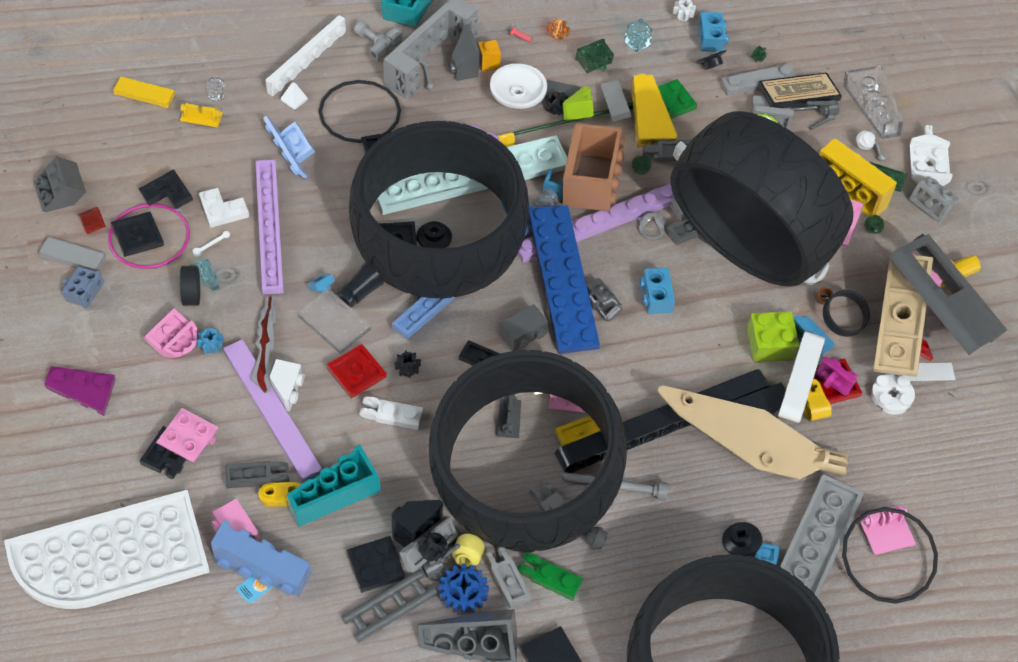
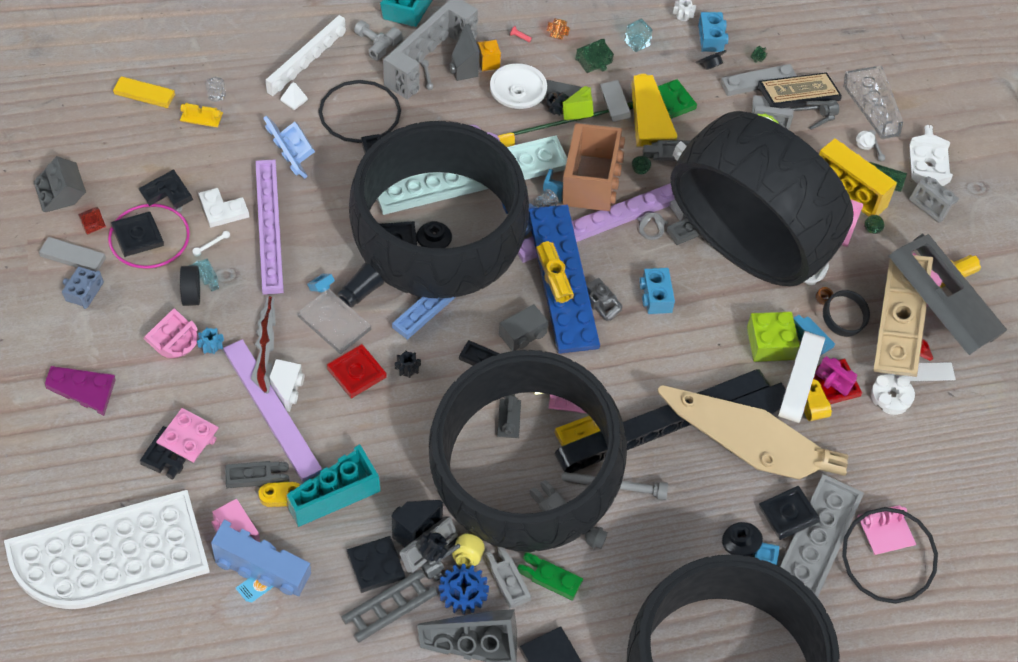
(392, 413): white hinge -> none
(558, 281): none -> yellow piece
(789, 512): none -> black tile

